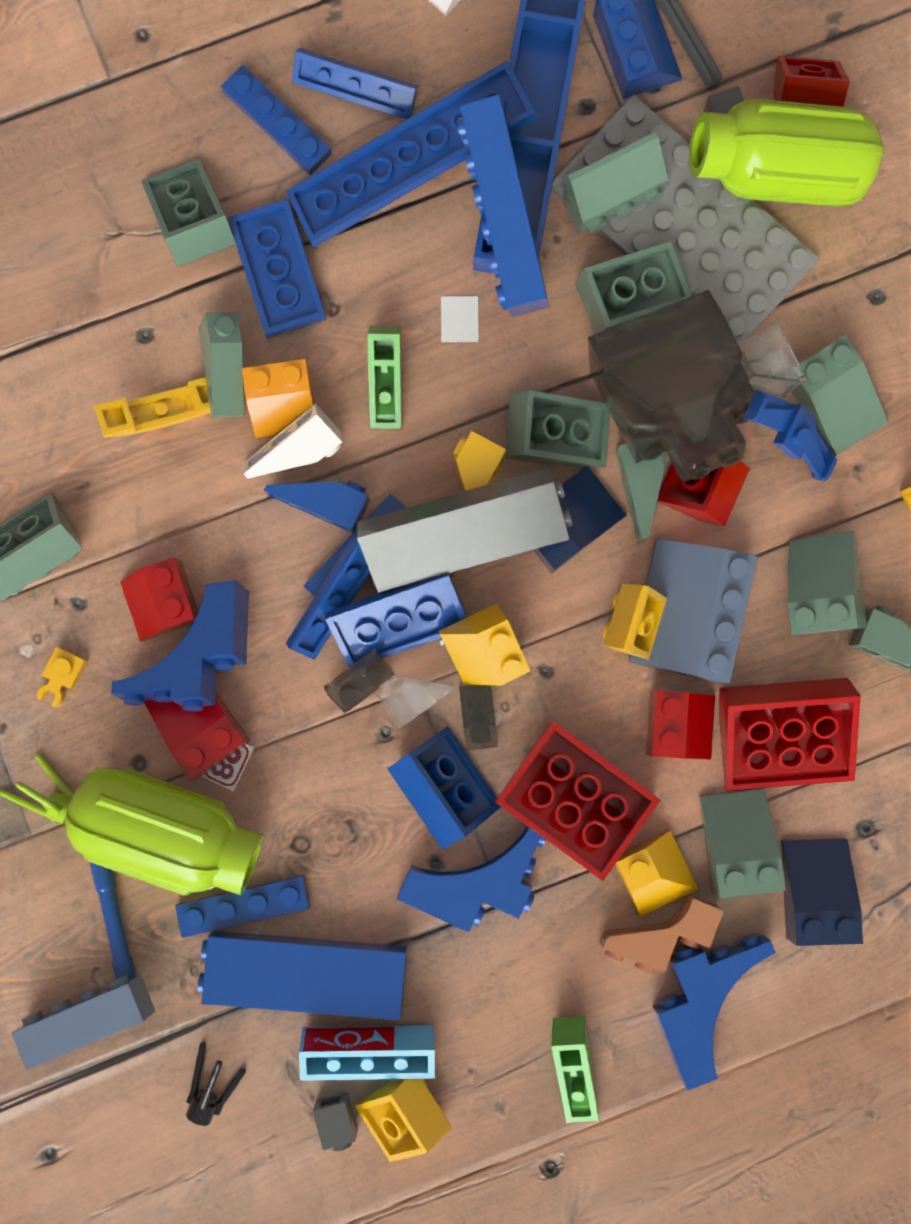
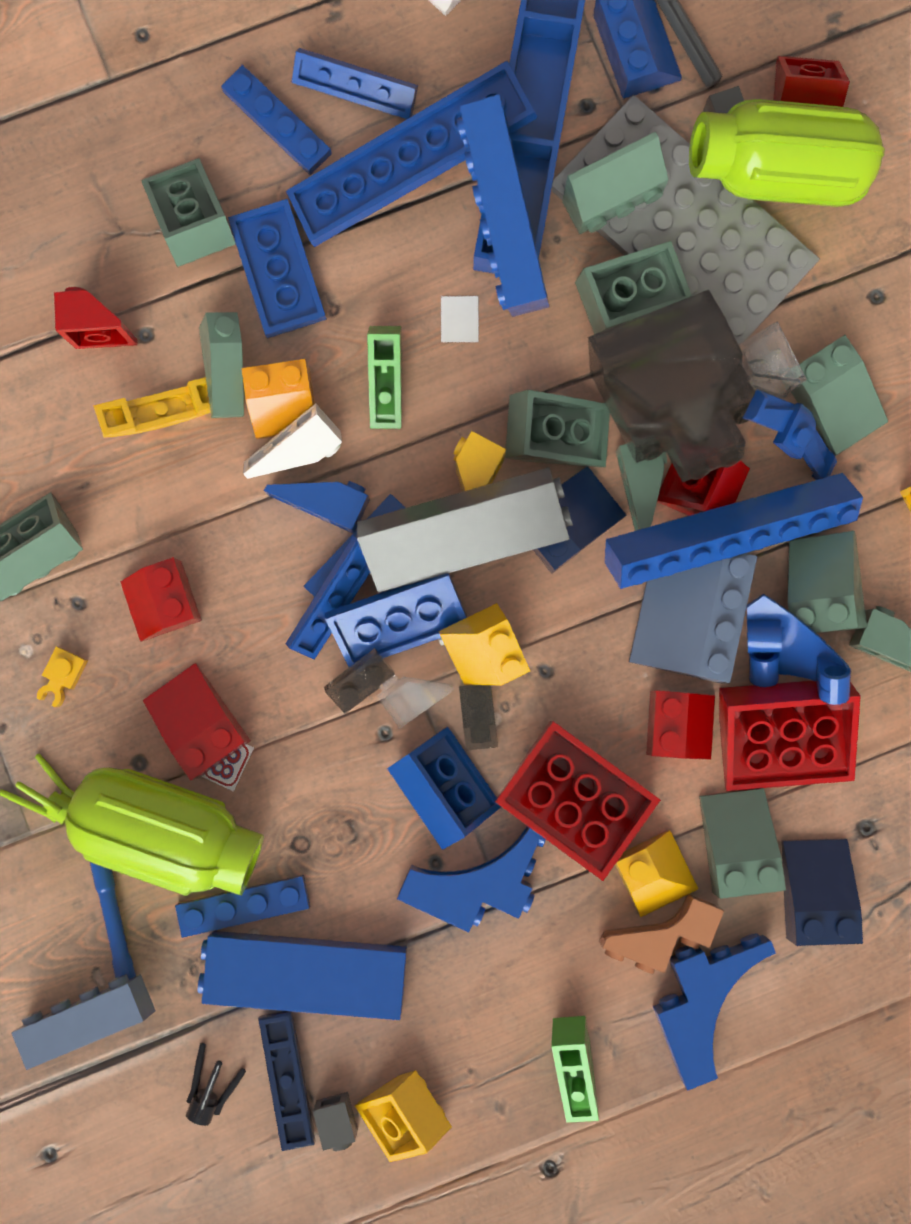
(87, 322): none -> red slope
(211, 644): blue arch -> none
(286, 1080): none -> dark blue plate
(367, 1052): medium azure brick -> none
(634, 620): yellow slope -> none
(731, 530): none -> blue brick
(787, 646): none -> blue panel

